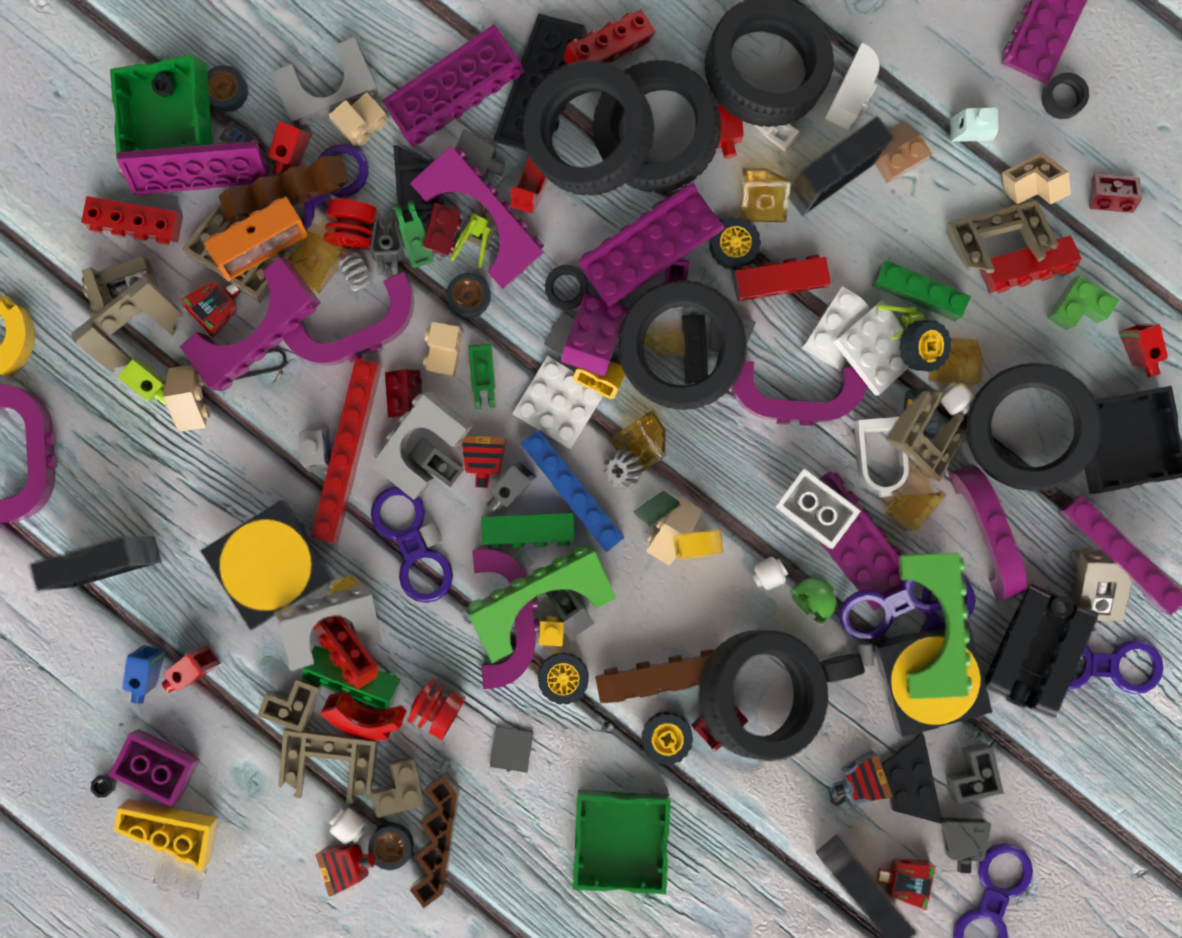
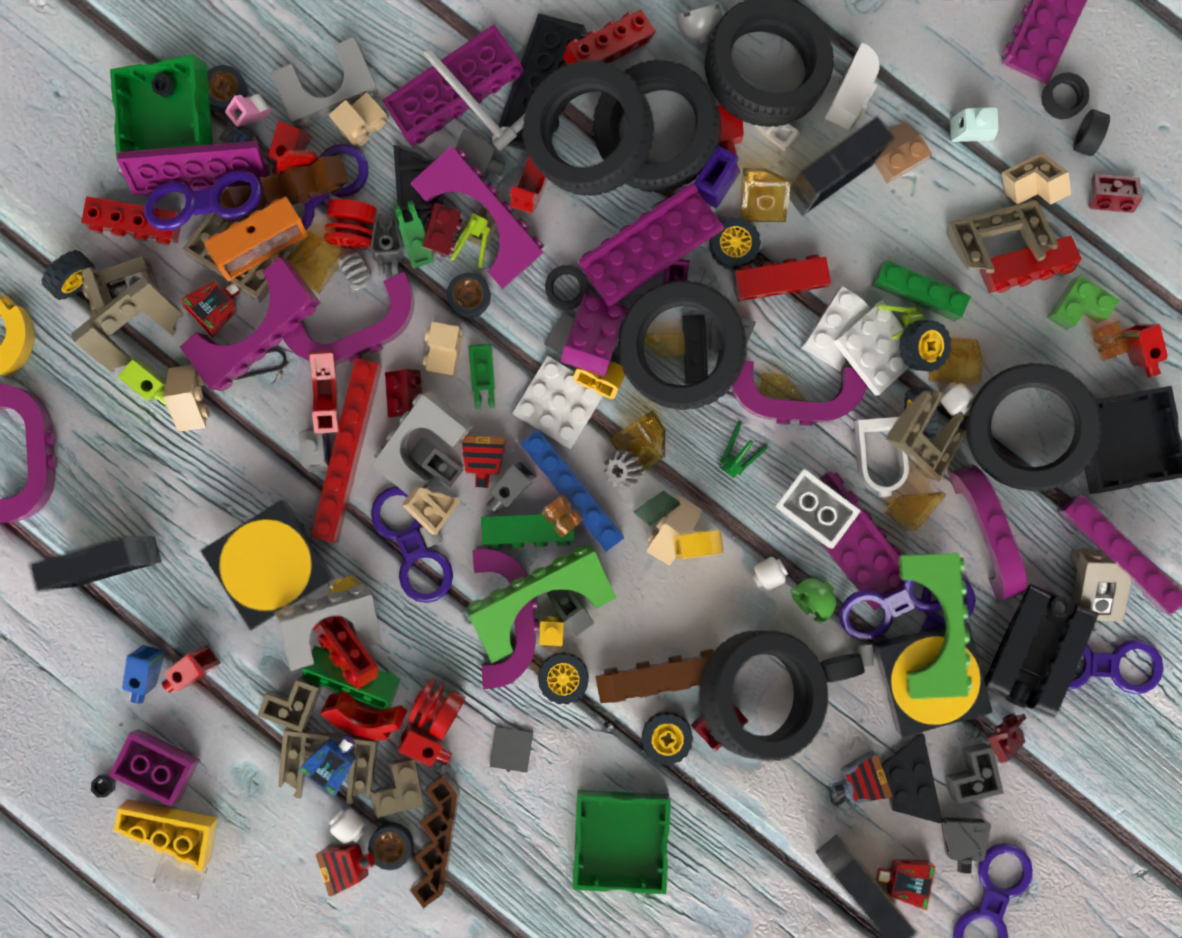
(65, 276): none -> black wheel
(203, 200): none -> dark purple bar
(251, 108): none -> bright pink leg
(296, 158): none -> red animal
(325, 391): none -> red arch
(330, 764): none -> torso
(415, 740): none -> red torso
(430, 508): none -> tan wing
(501, 136): none -> light grey bar
(562, 515): none -> clear orange wheel
(700, 22): none -> light grey cylinder
(717, 176): none -> dark purple hips
(732, 465): none -> green plant
(779, 387): none -> clear yellow slope
(1007, 737): none -> dark red bracket
(1091, 132): none -> black tyre
(1114, 348): none -> clear orange wheel

